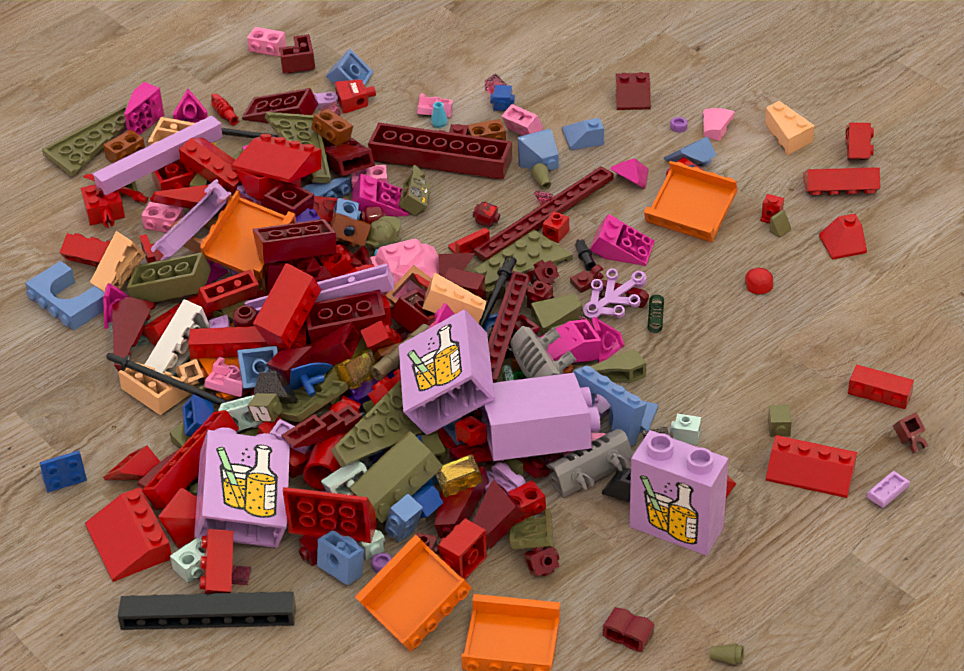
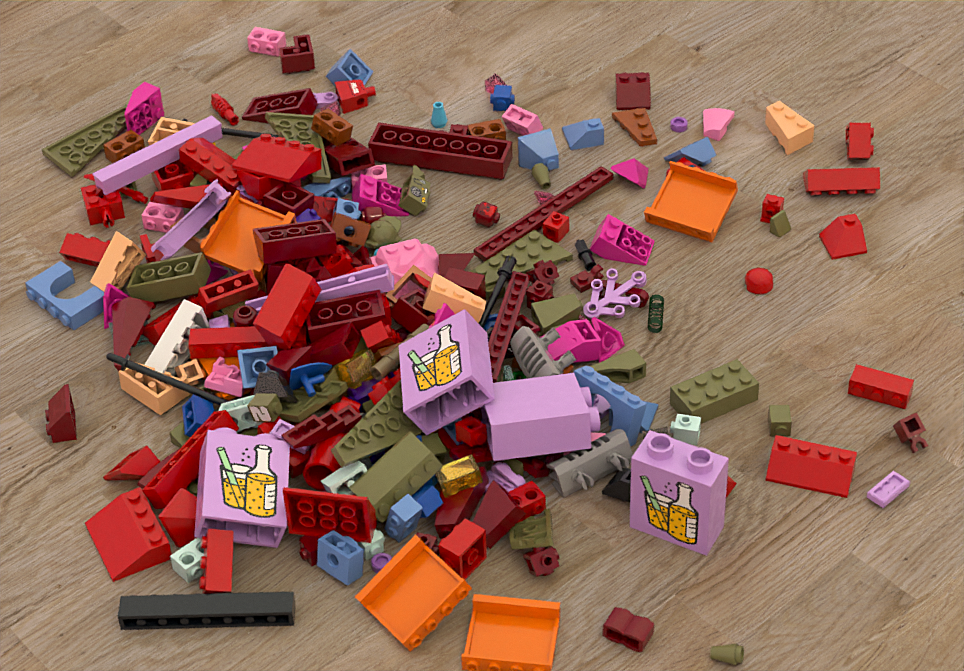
(61, 416): none -> dark red slope
(63, 471): blue bracket -> none
(190, 109): dark pink slope -> none
(240, 574): clear pink slope -> none
(426, 105): bright pink slope -> none
(470, 242): red panel -> none
(638, 125): none -> dark orange wing
(715, 392): none -> olive brick

